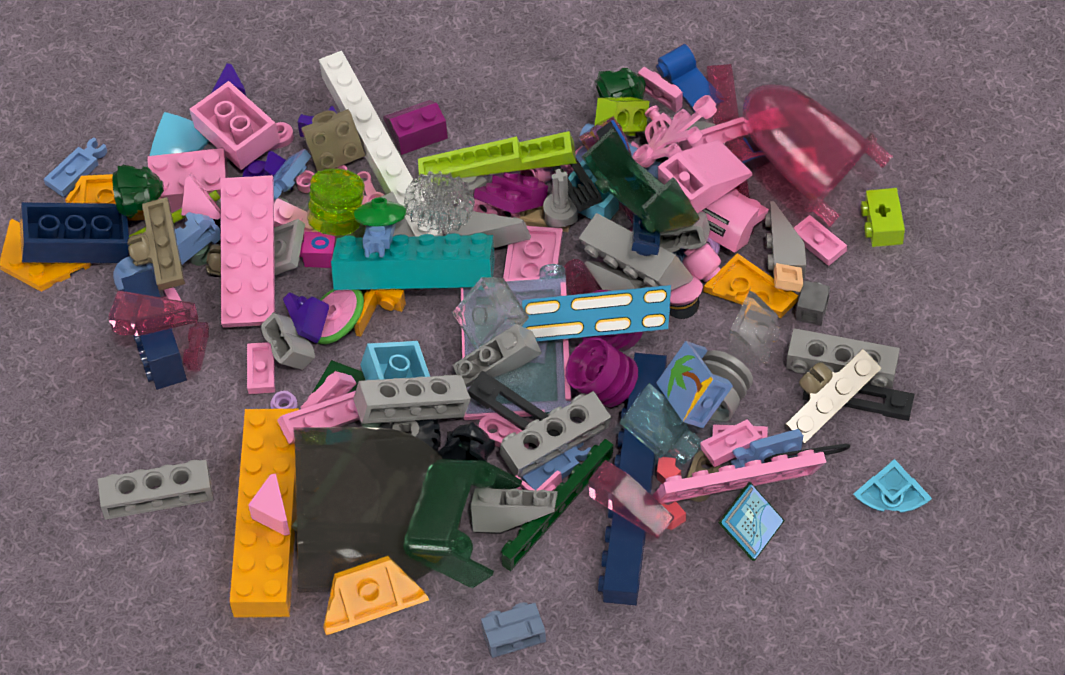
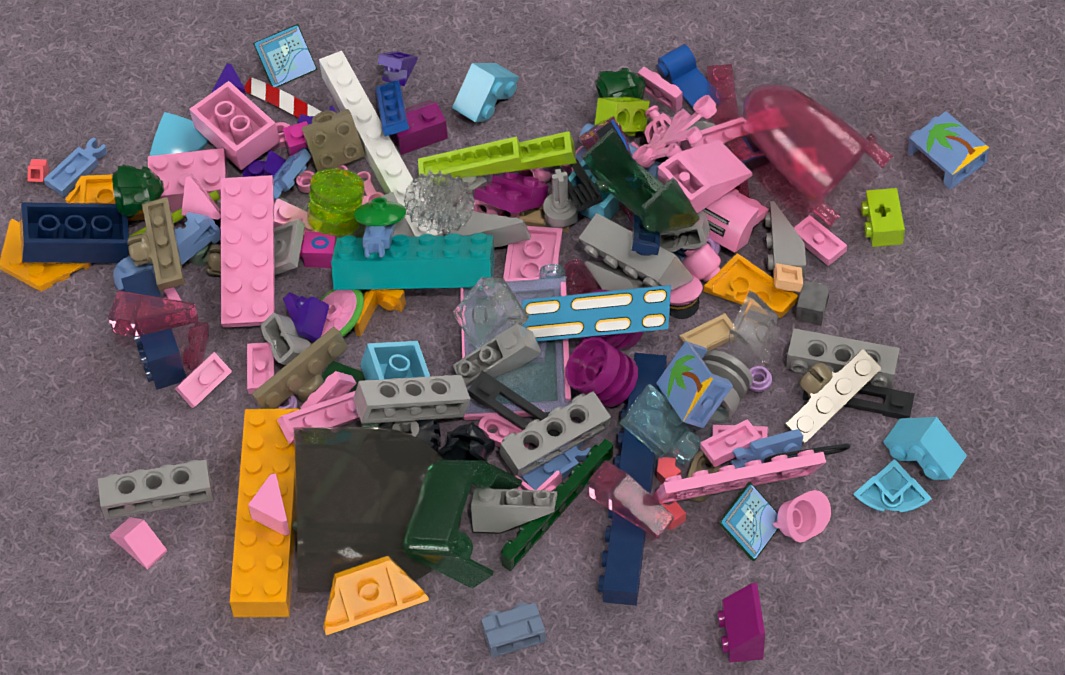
(37, 170): none -> coral piece
(139, 541): none -> bright pink slope
(203, 379): none -> bright pink plate
(279, 98): none -> sticker
(285, 56): none -> piece
(295, 139): none -> dark pink brick
(302, 373): none -> dark tan plate
(391, 108): none -> blue tile
(397, 66): none -> dark purple slope
(482, 88): none -> medium azure brick
(710, 334): none -> tan tile
(742, 625): none -> magenta slope
(762, 373): none -> lavender plate
(804, 516): none -> bright pink piece
(928, 444): none -> medium azure brick
(950, 148): none -> medium blue panel

